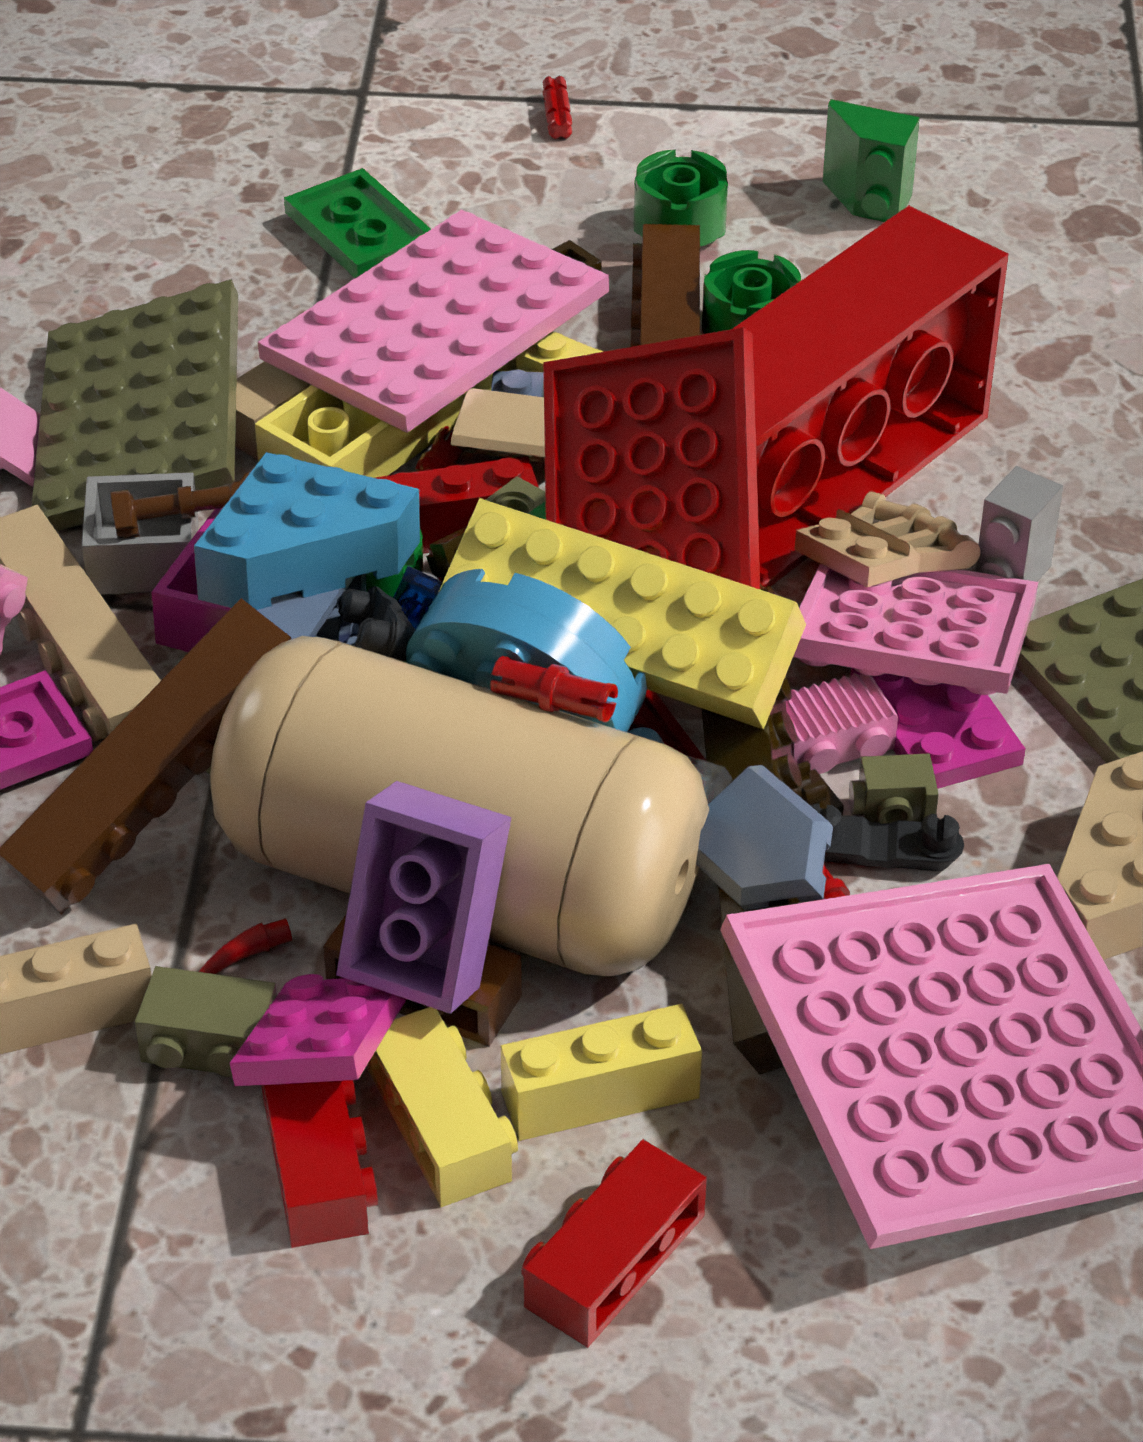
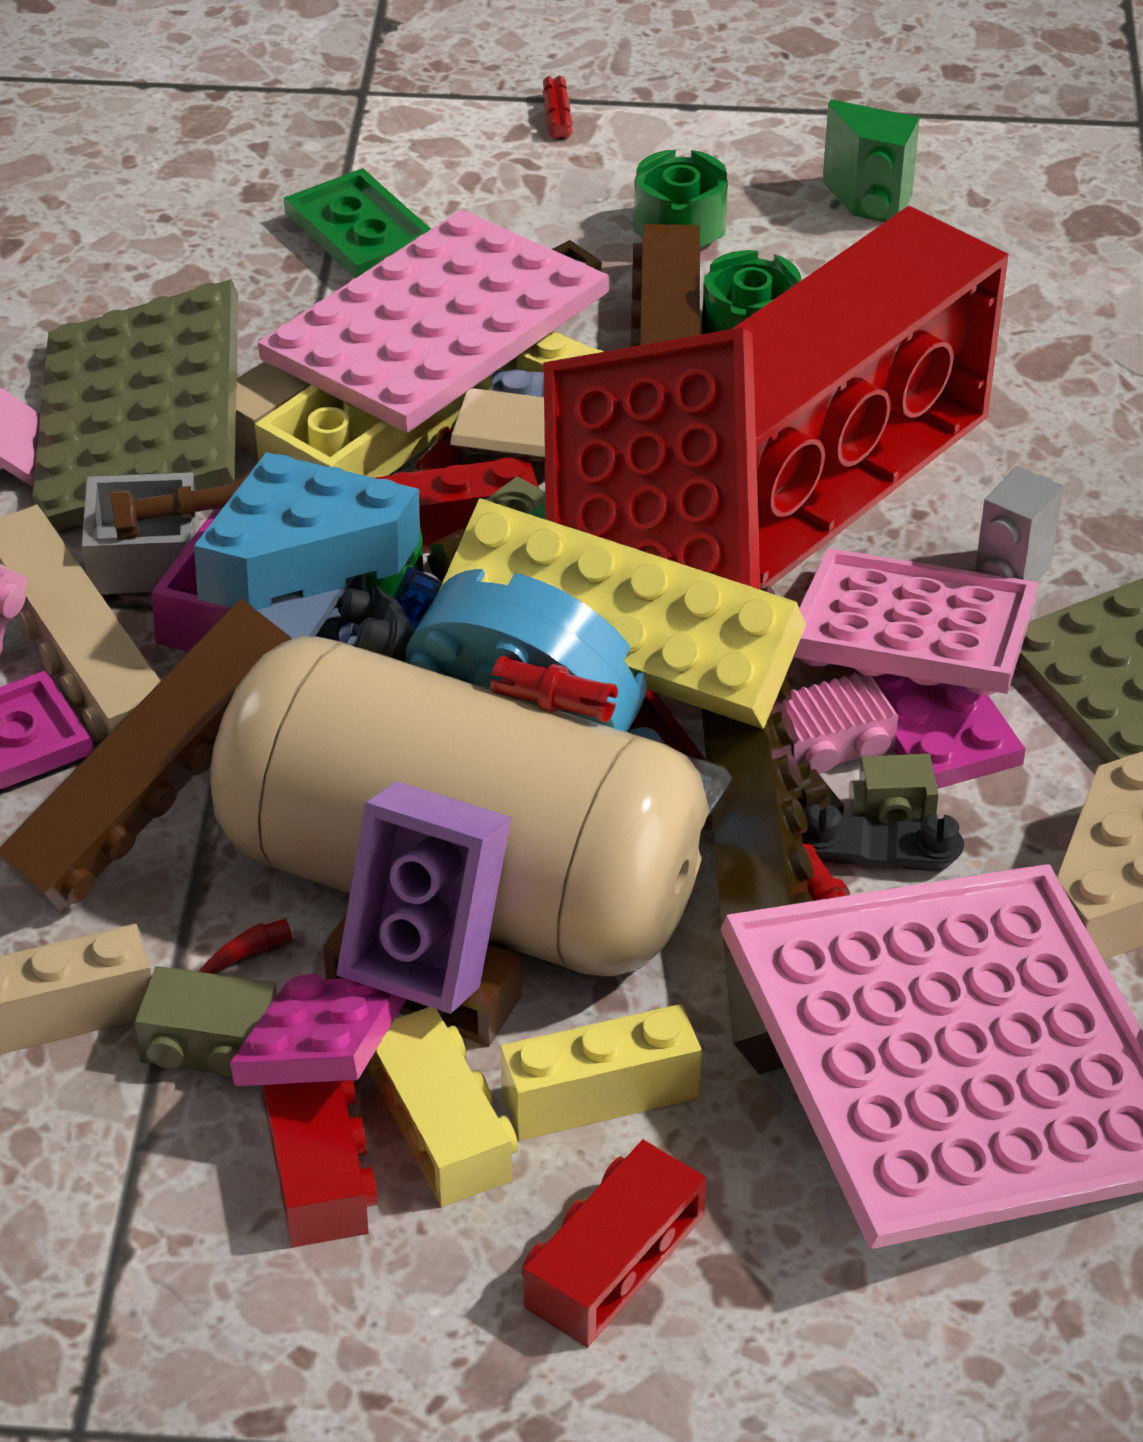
(764, 842): sand blue tile -> none
(883, 551): tan plate -> none

